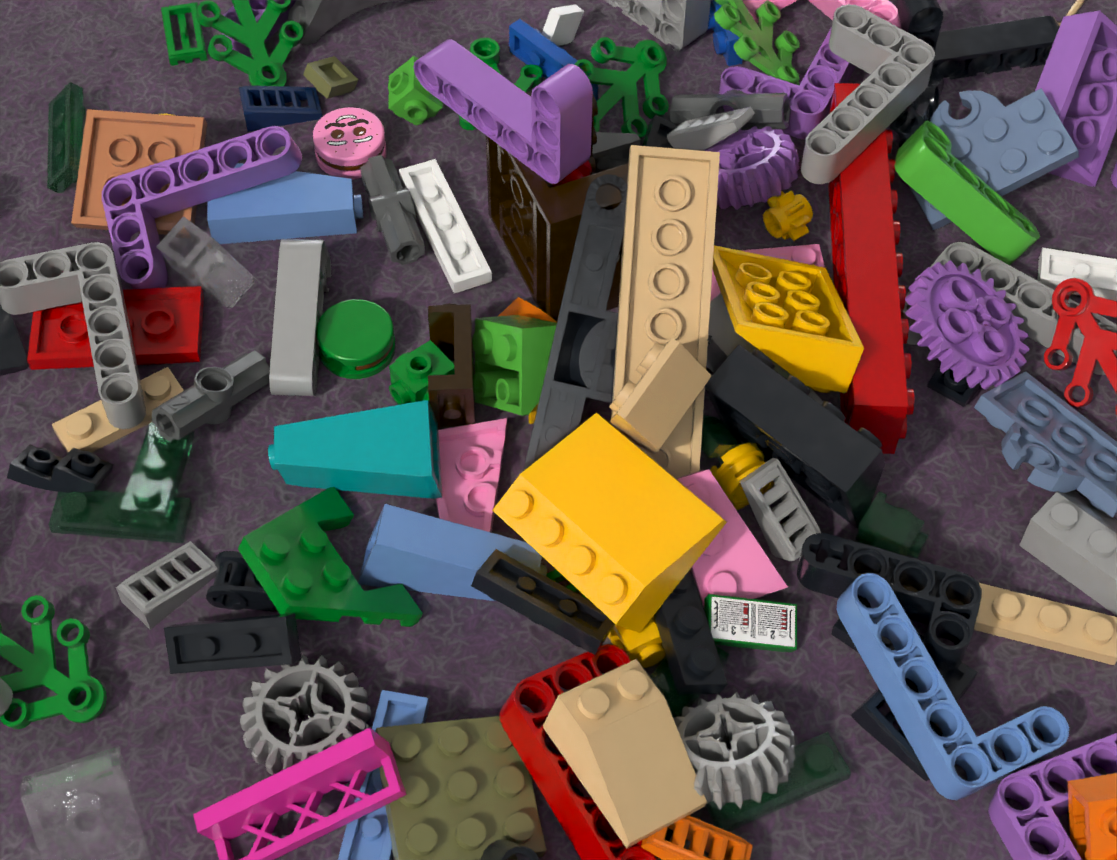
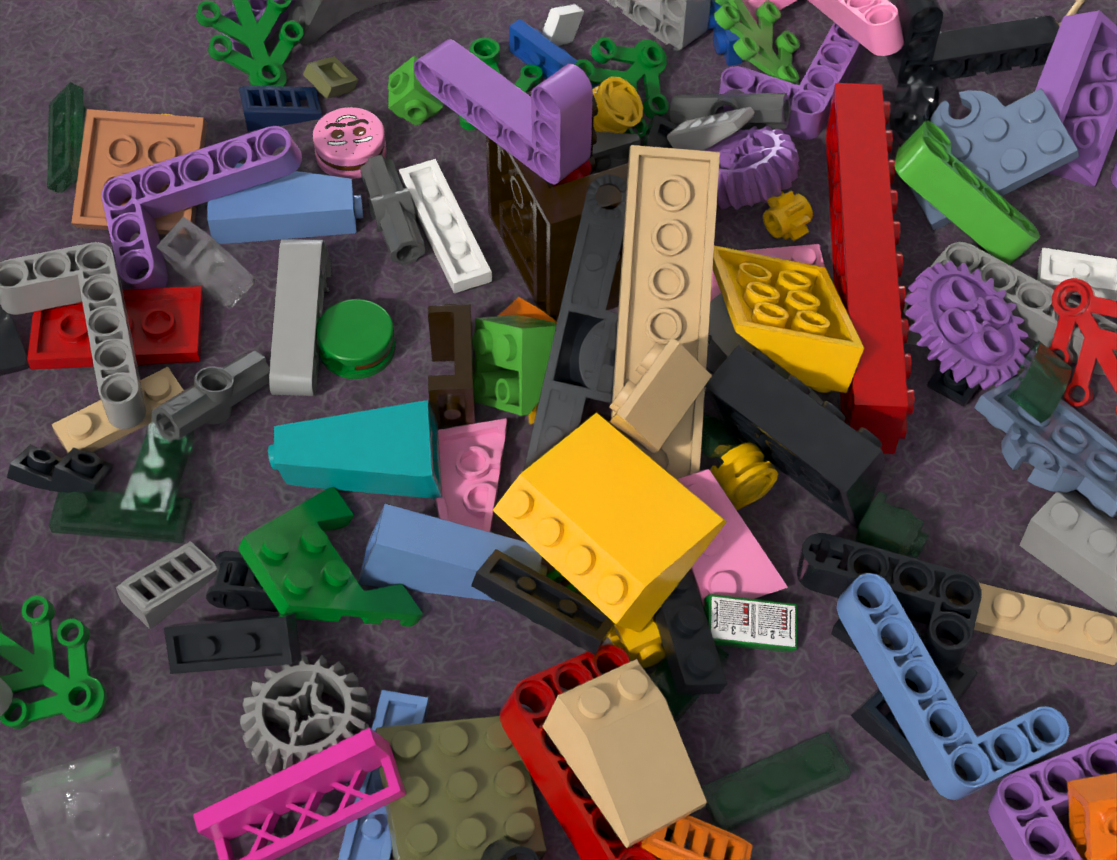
(187, 53): green tile -> none
(411, 373): green brick -> none
(617, 106): none -> yellow wheel
(757, 741): light grey gear -> none
(785, 539): light grey slope -> none
(899, 74): light grey beam -> none
(1041, 382): none -> clear green slope

